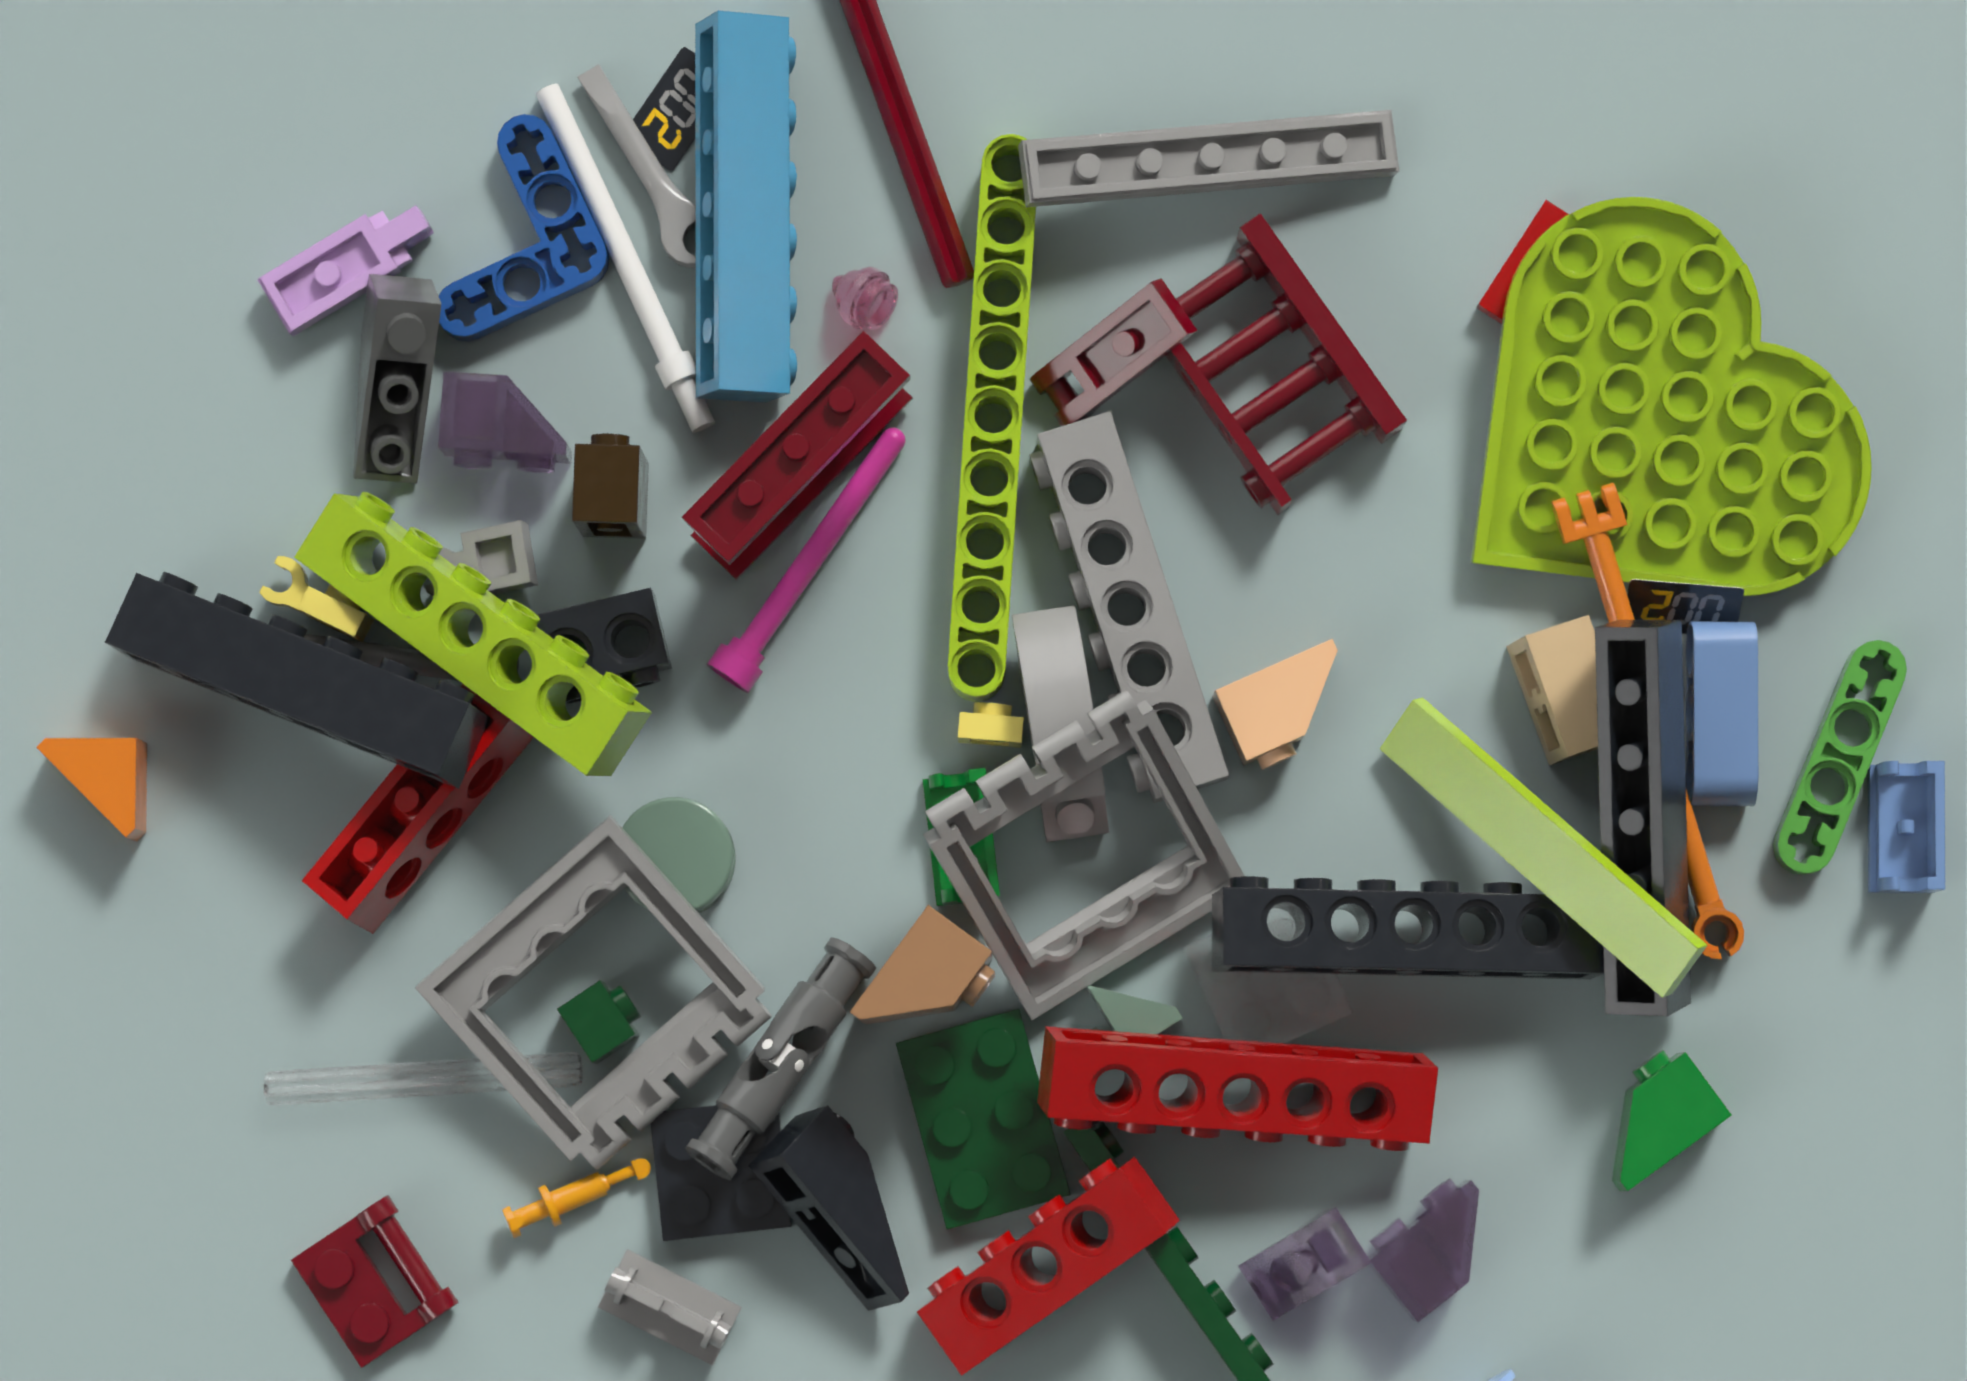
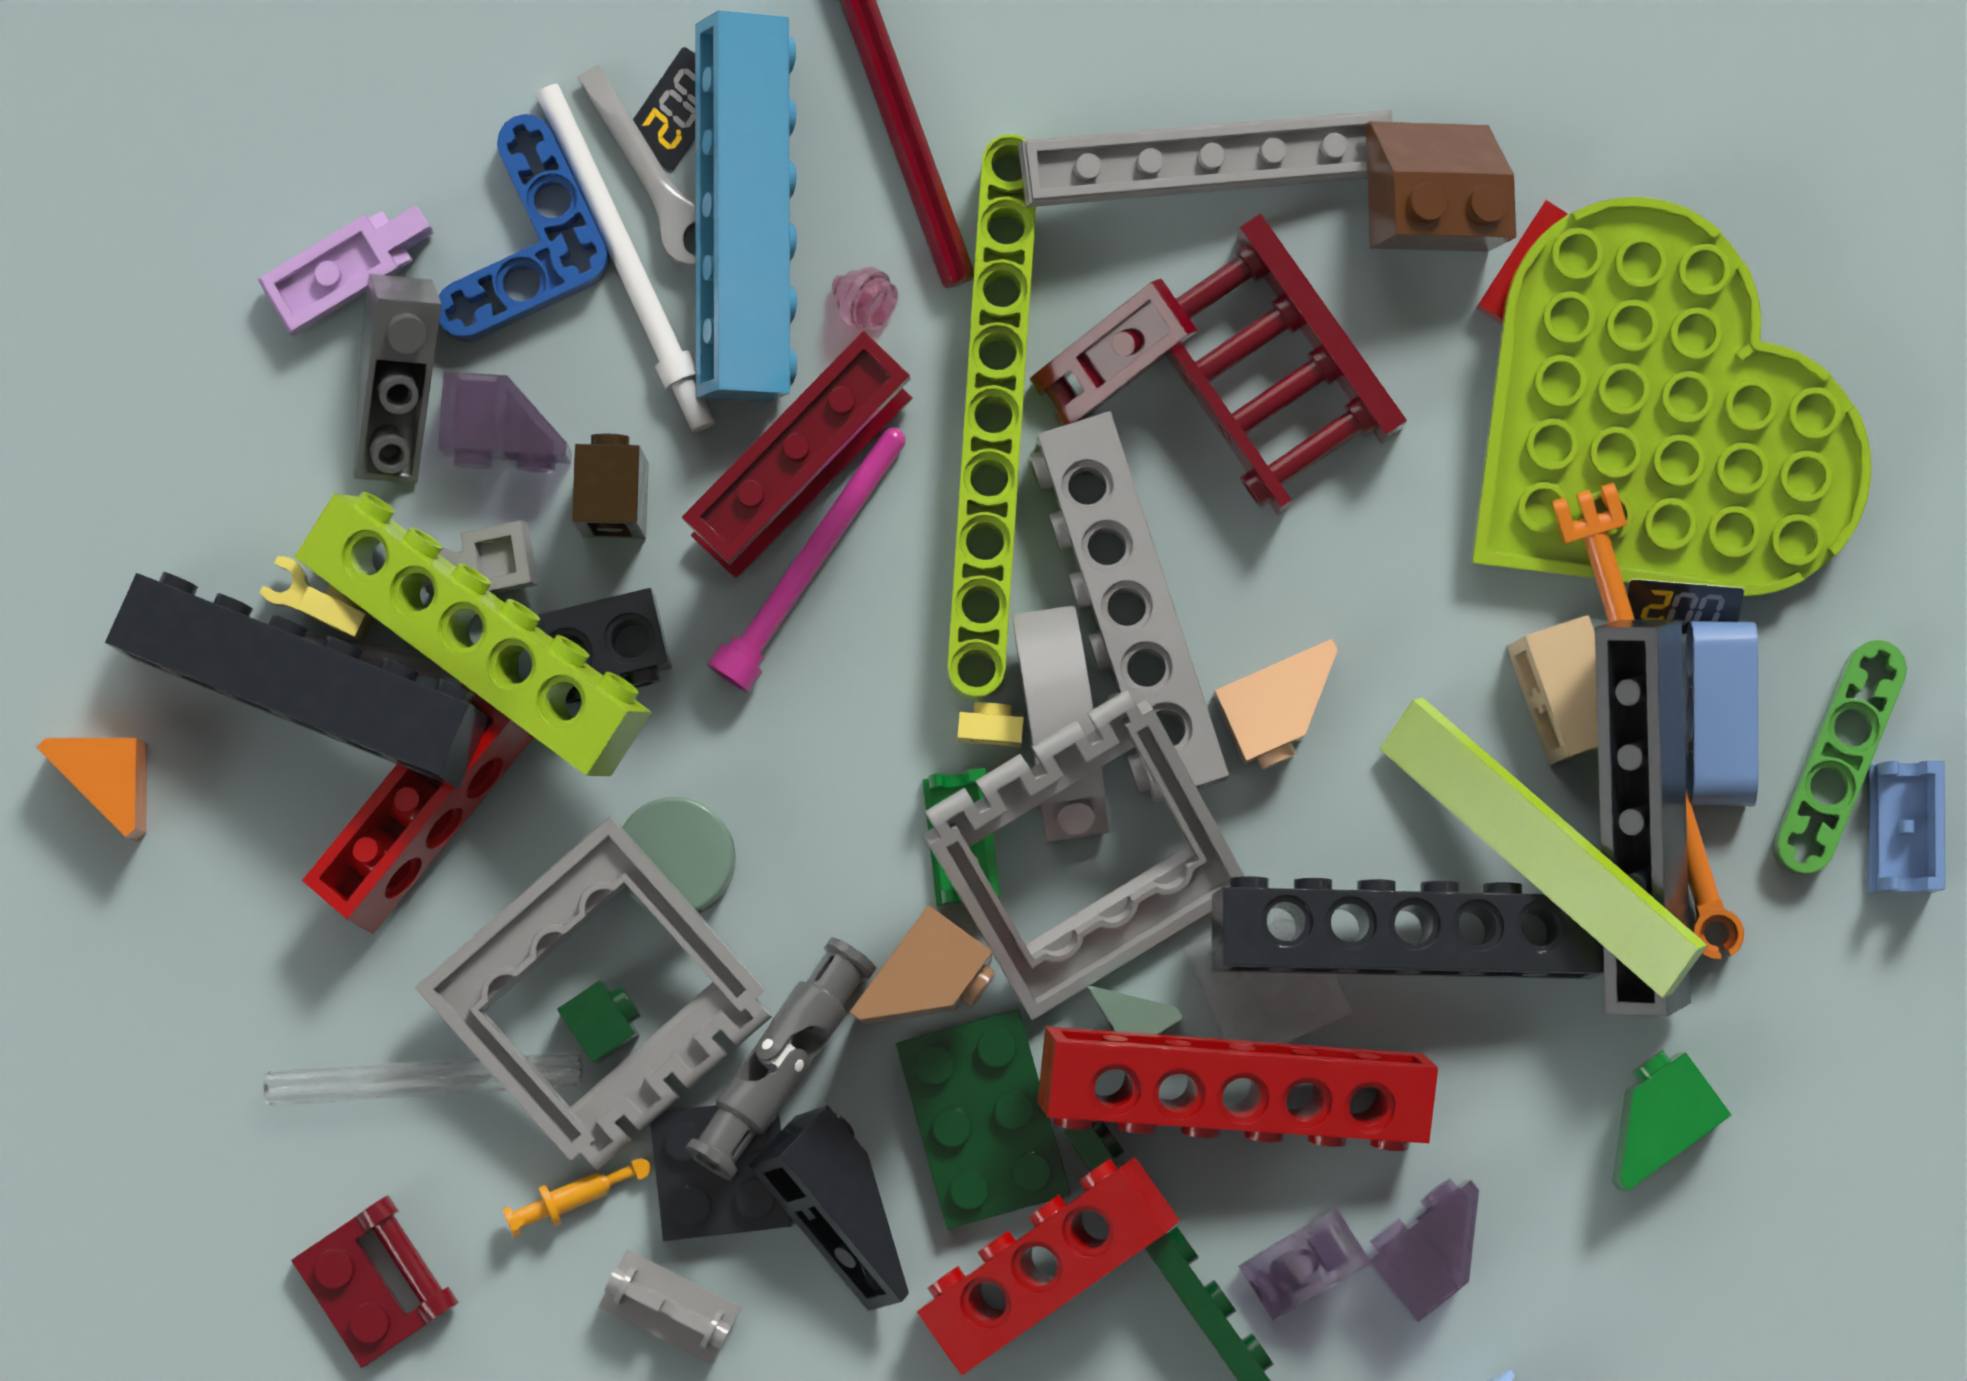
(1438, 187): none -> reddish brown slope

